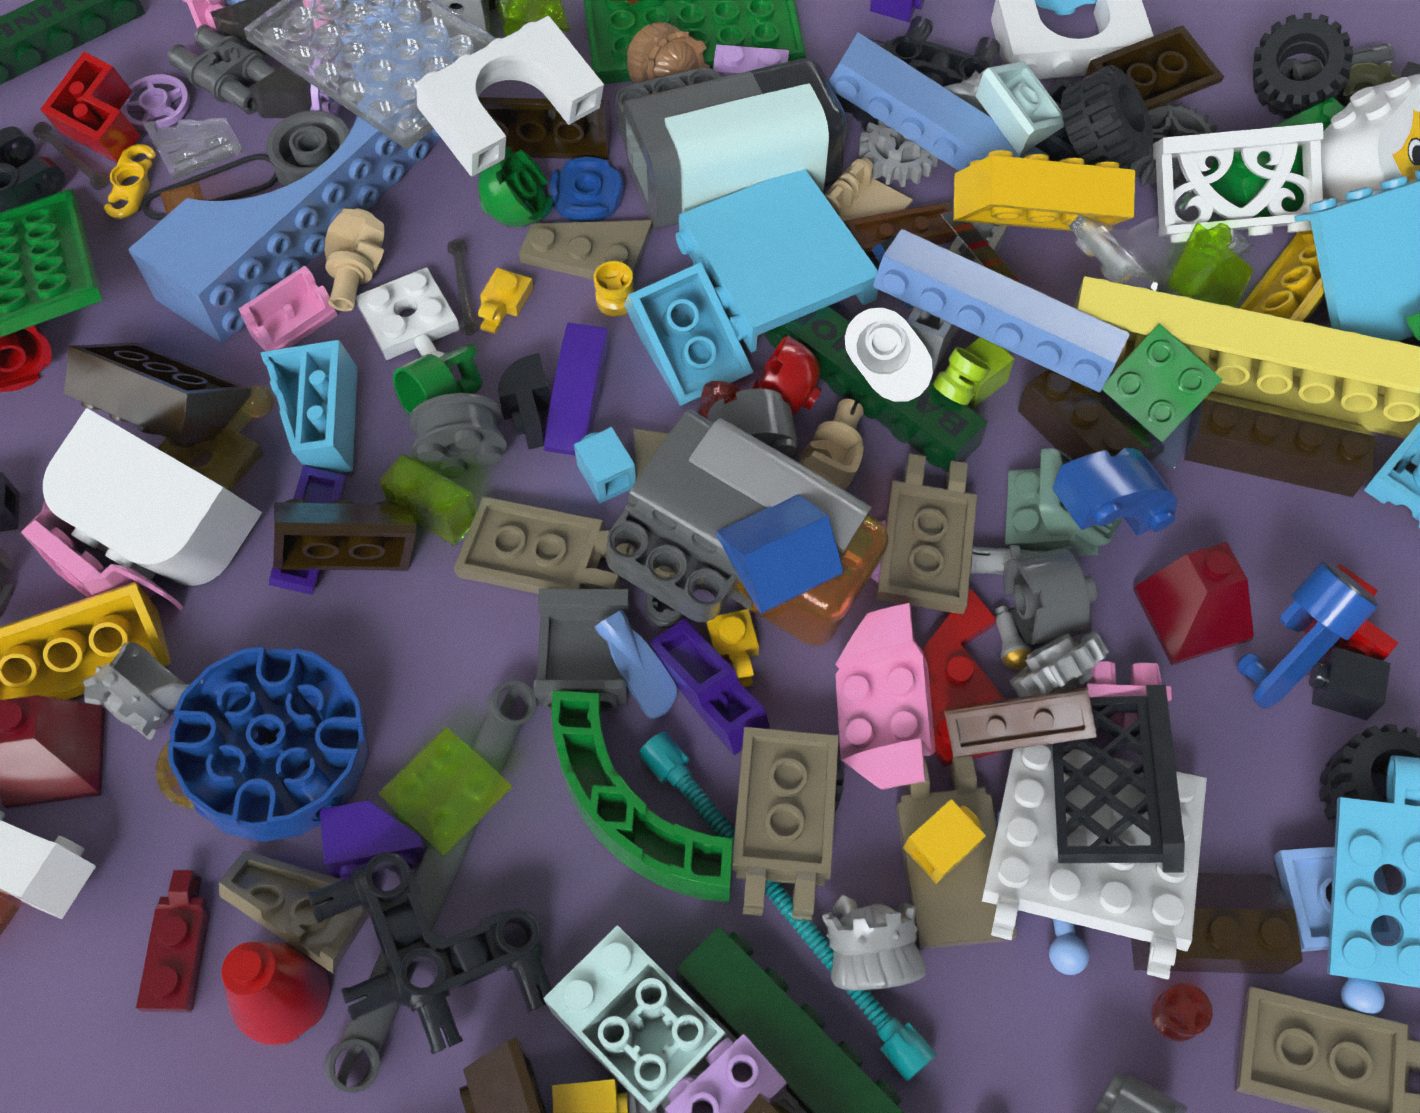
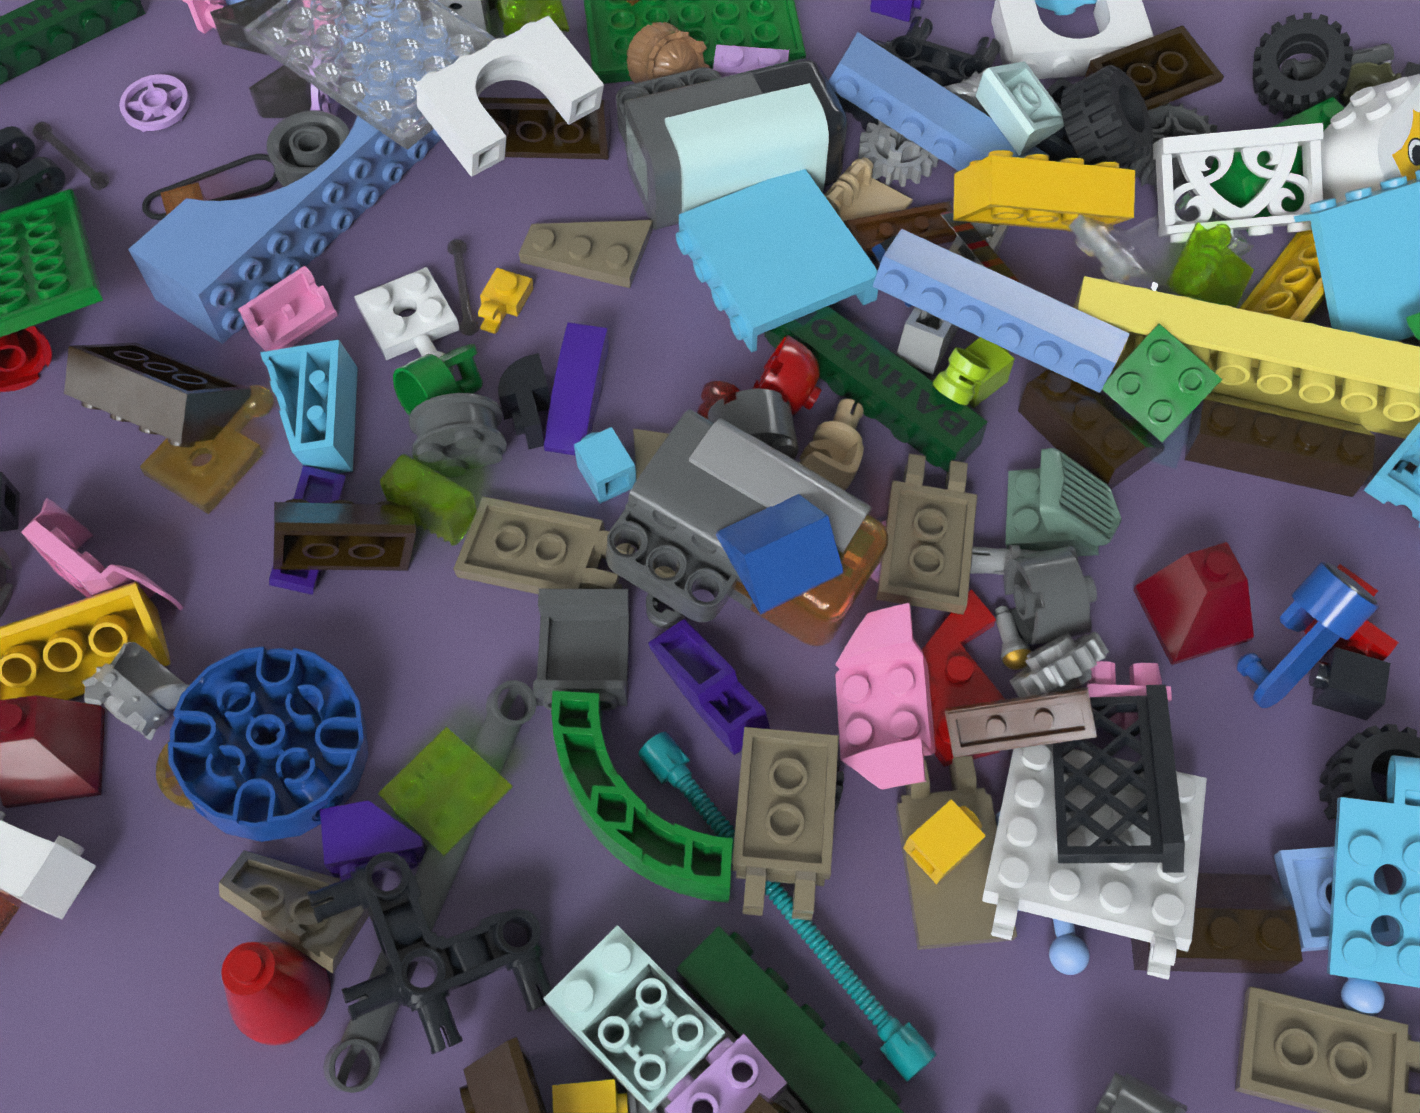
(89, 106): red brick -> none
(132, 193): yellow piece -> none
(144, 504): white brick -> none
(175, 947): dark red hinge -> none
(193, 144): clear wing -> none
(223, 68): dark grey pin -> none
(352, 254): tan piece -> none
(514, 191): green cylinder -> none
(586, 190): blue tile -> none
(613, 285): yellow wheel -> none
(638, 666): medium blue piece -> none
(687, 333): medium azure slope -> none
(735, 641): yellow plate -> none
(873, 945): light grey hair -> none
(889, 354): white piece -> none
(1120, 486): blue brick -> none
(1191, 1006): clear red wheel -> none

